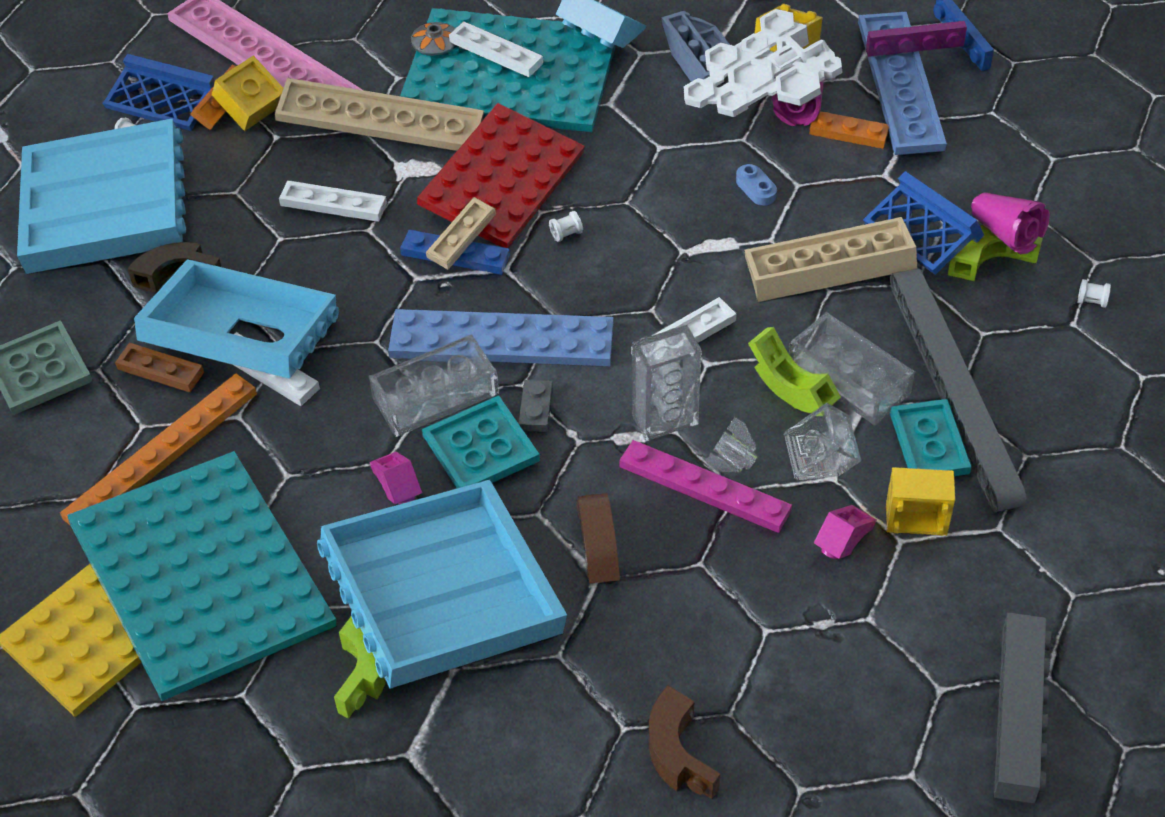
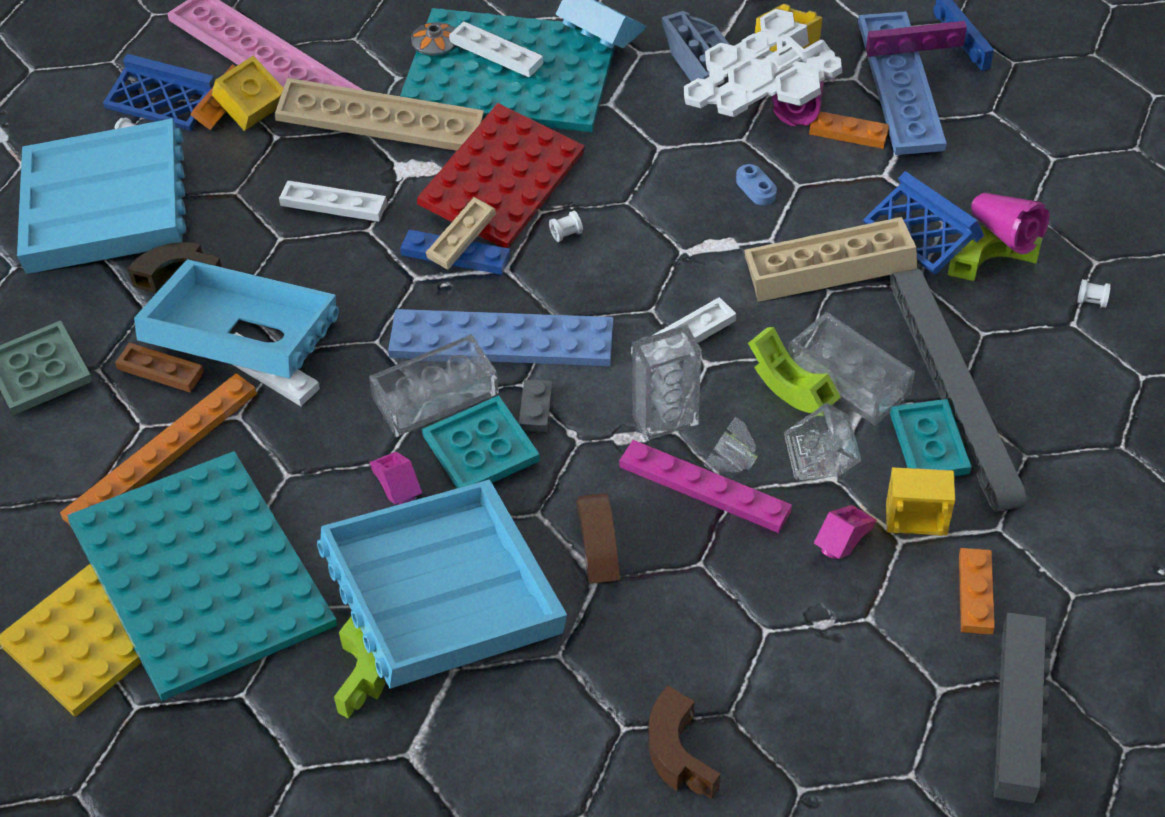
(976, 591): none -> orange plate

